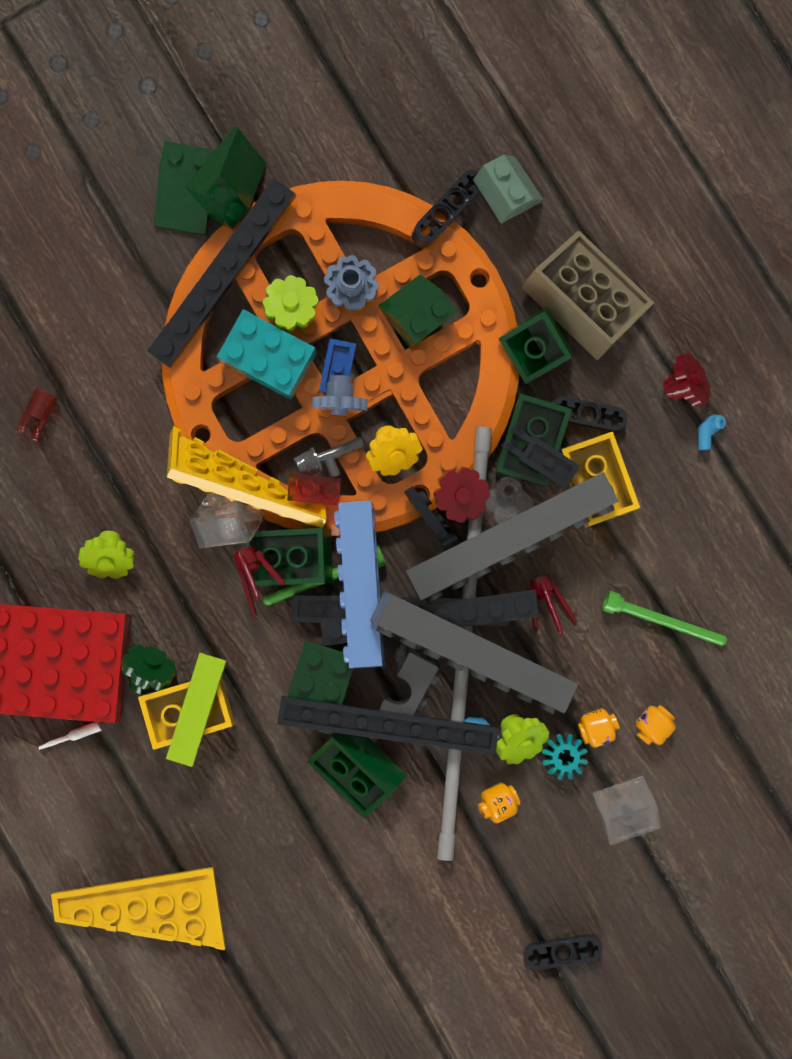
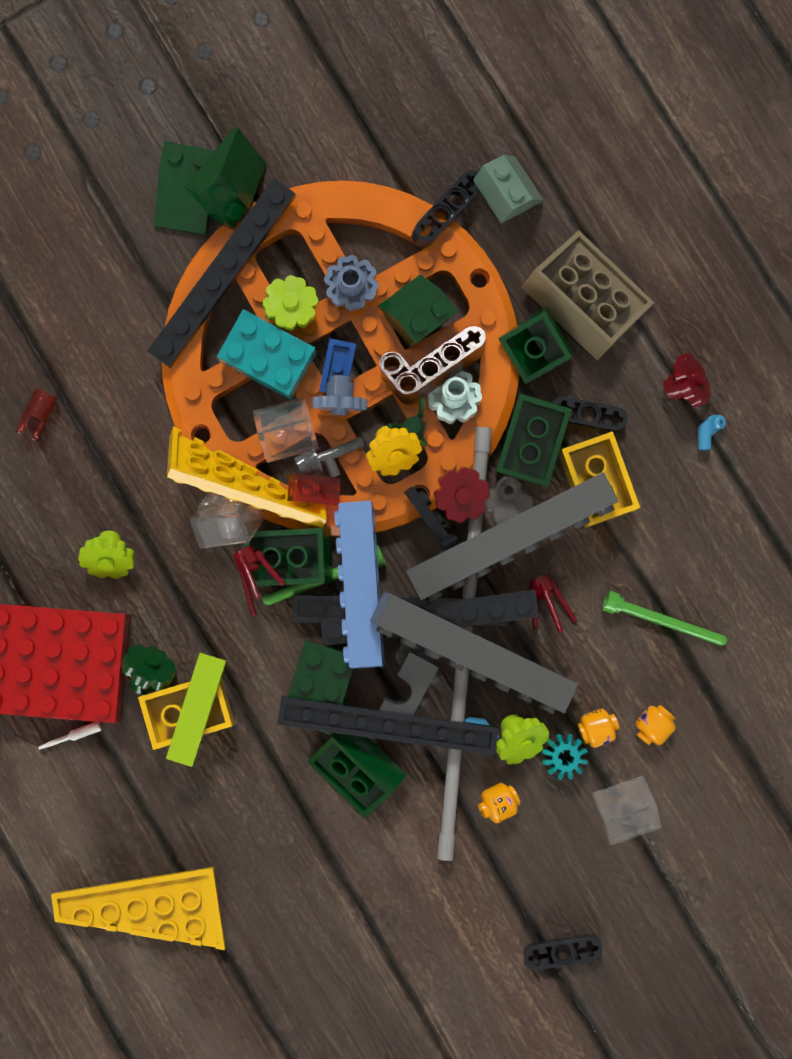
(285, 429): none -> clear slope
(415, 423): none -> dark green plant
(434, 361): none -> reddish brown beam
(455, 399): none -> light aqua plant
(543, 459): black hinge -> none

